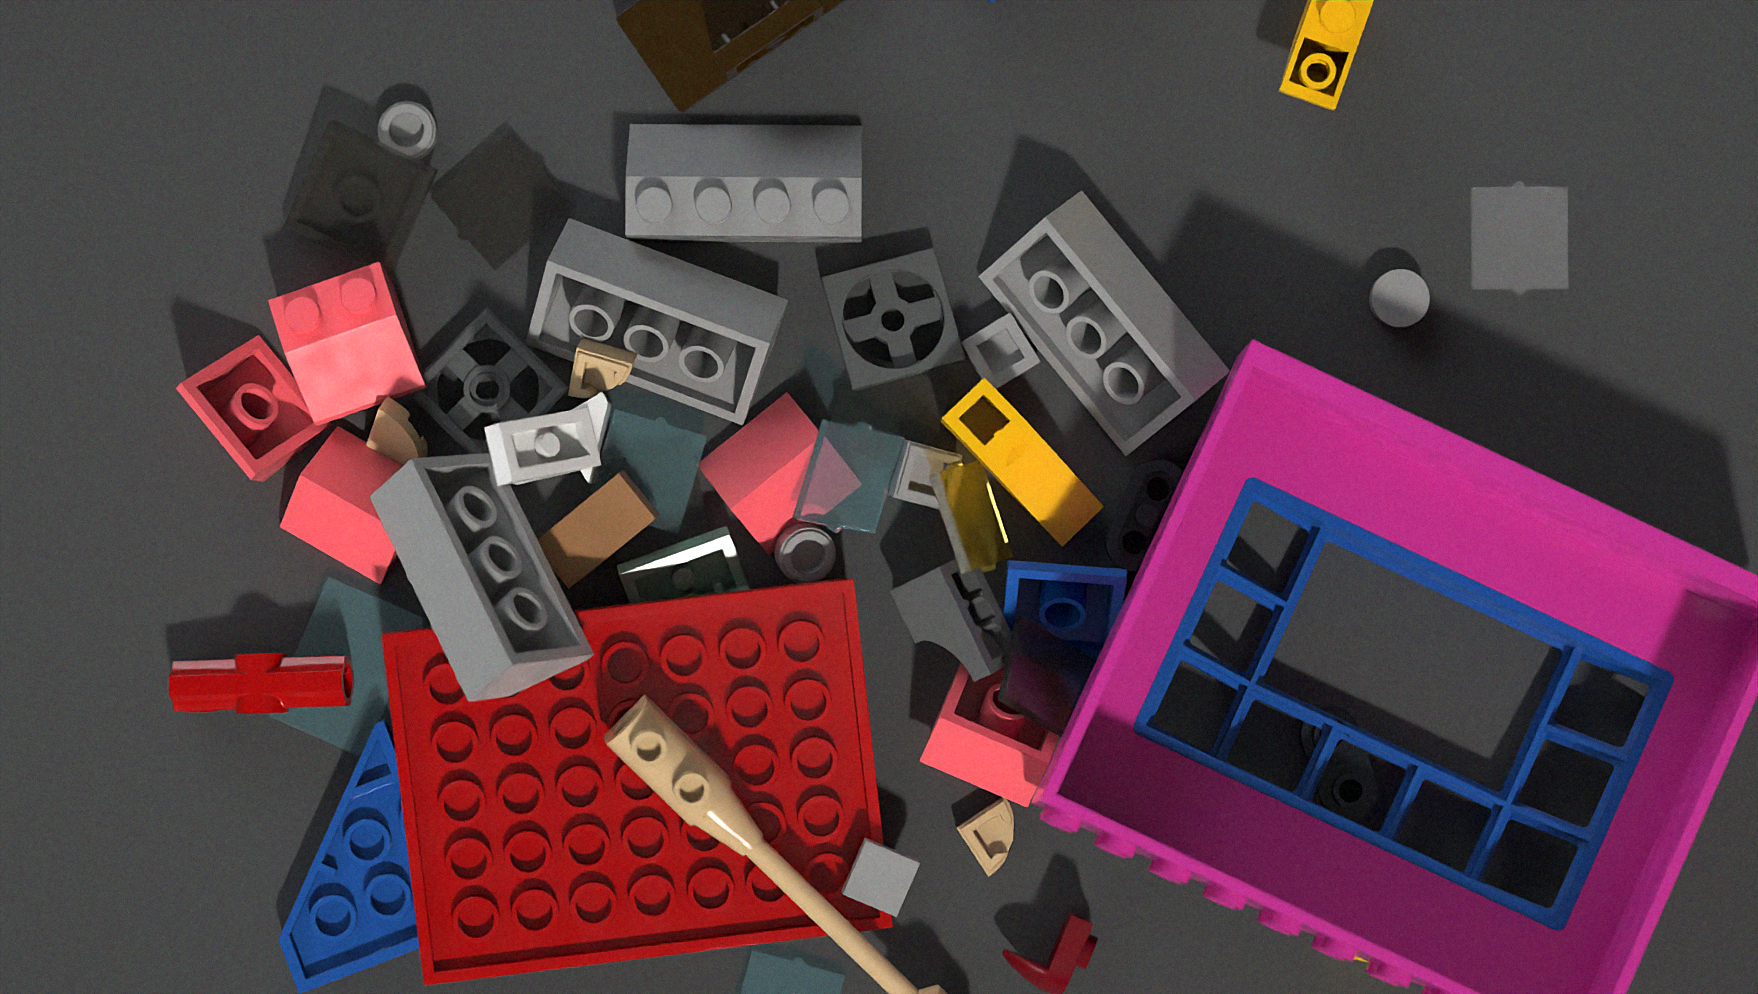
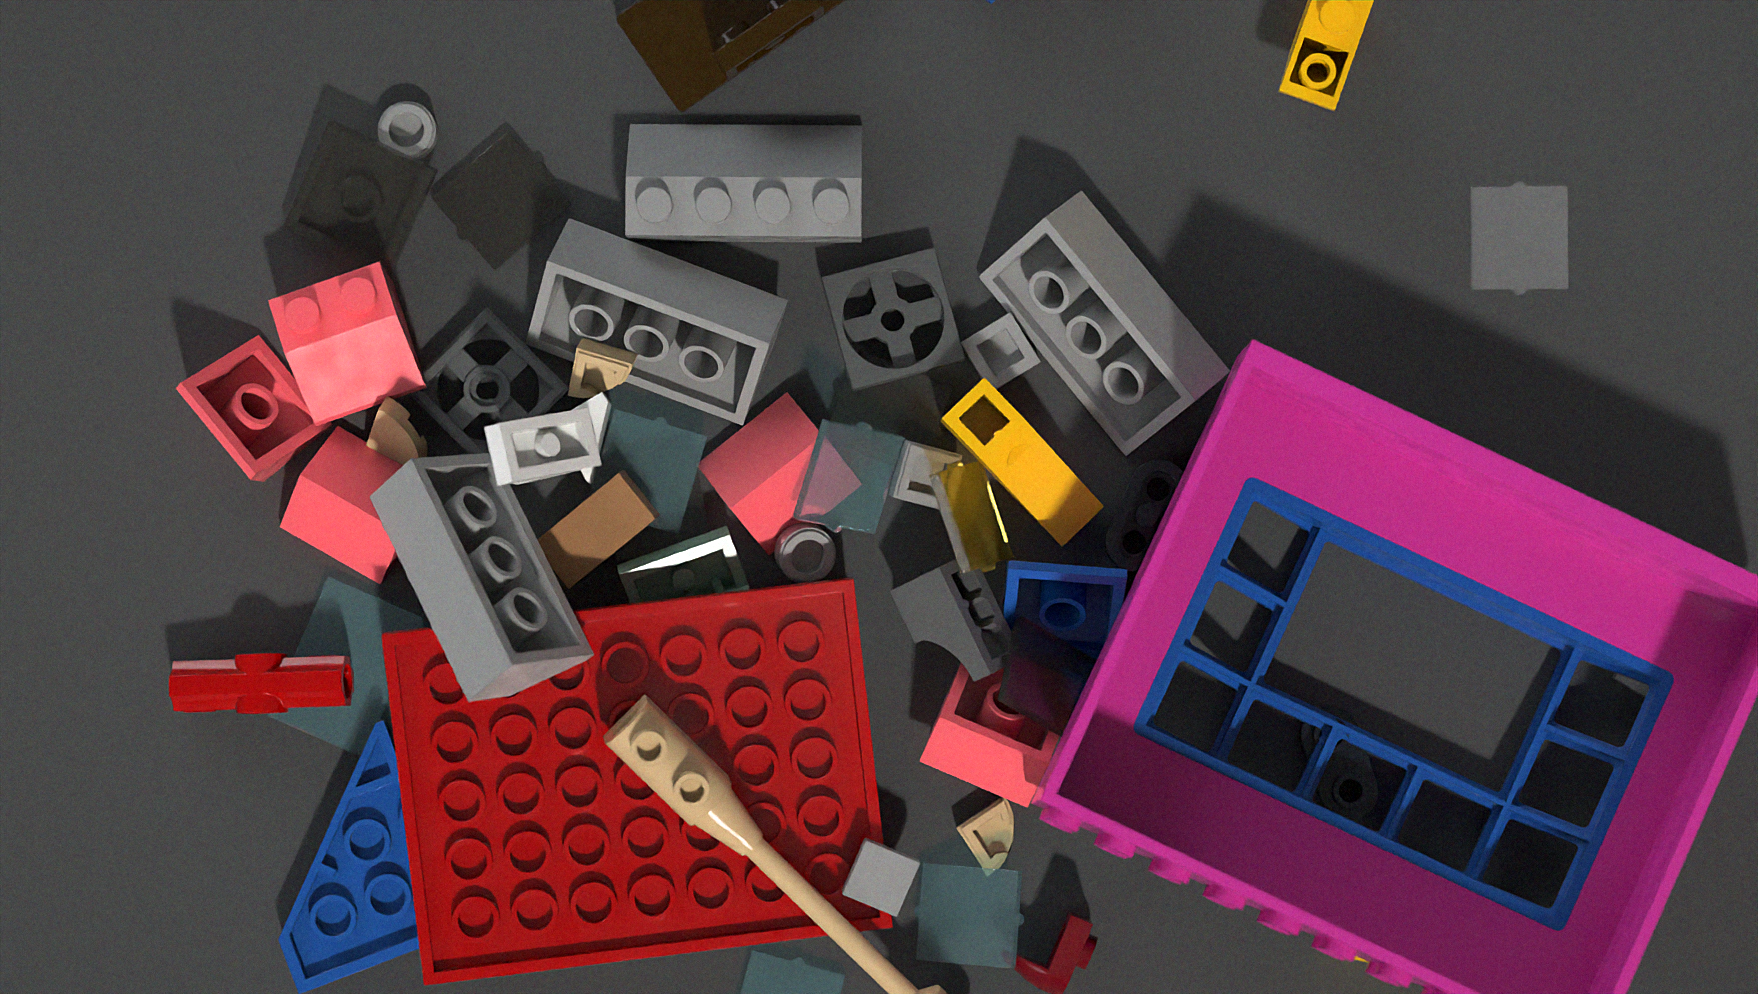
(969, 915): none -> clear light blue piece
(1399, 298): light grey tile -> none

